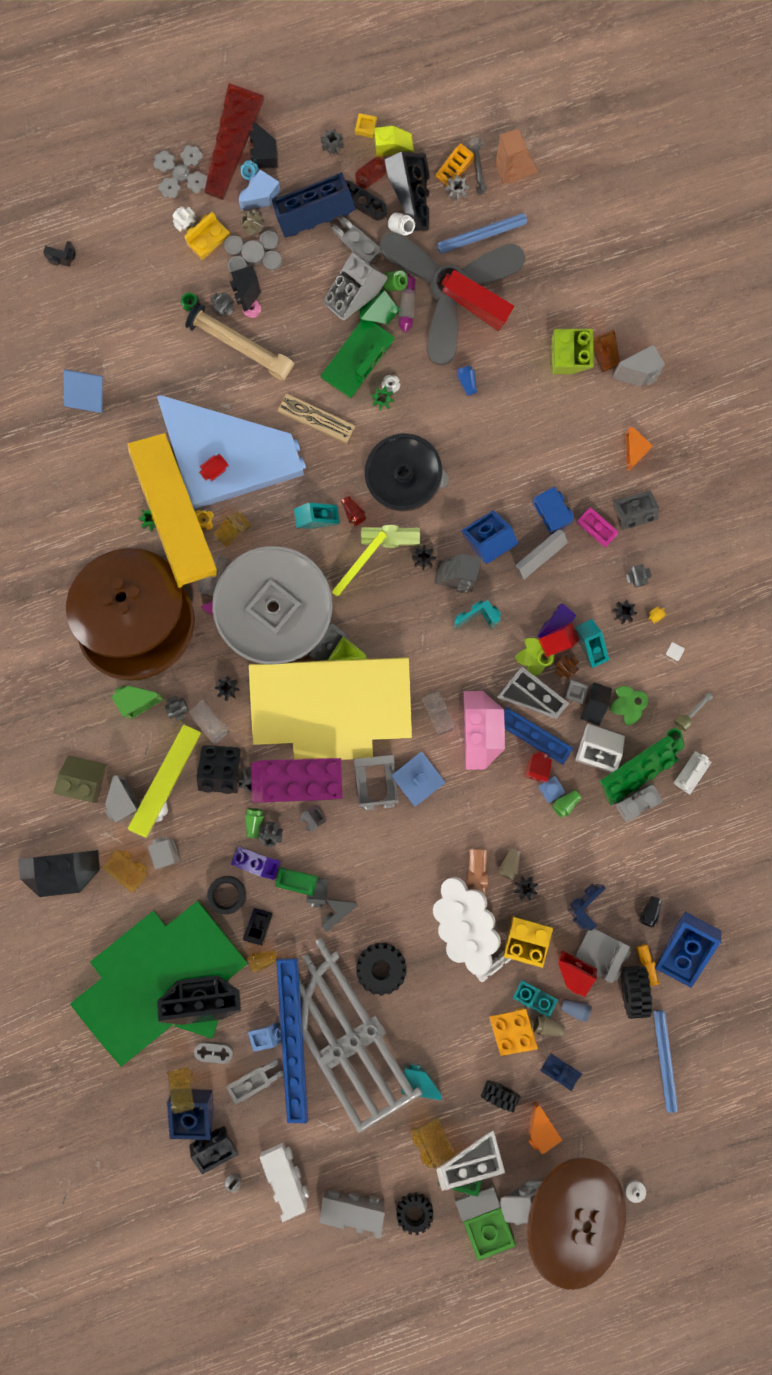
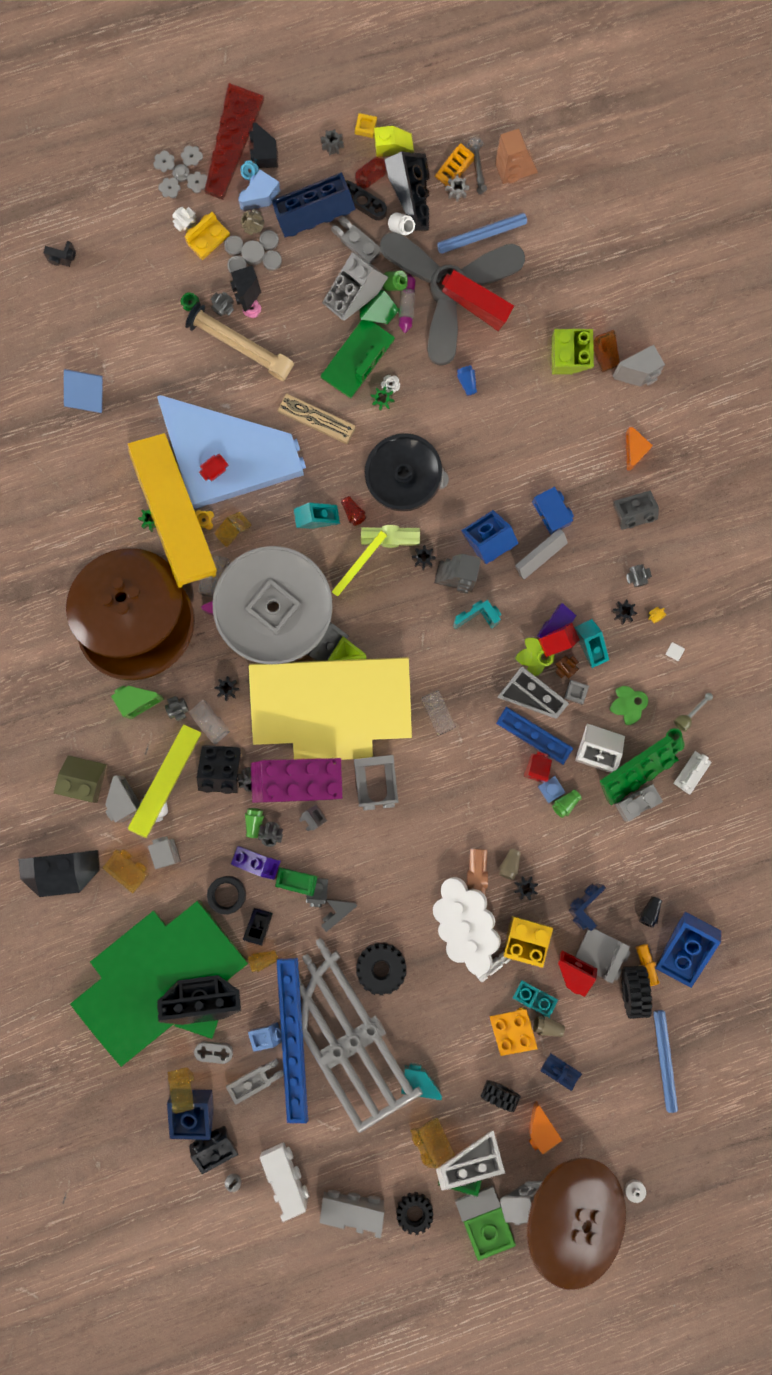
(418, 779): medium blue piece -> none
(482, 730): bright pink wedge -> none
(576, 1009): sand blue cone -> none
(596, 703): black slope -> none
(597, 527): dark pink plate -> none

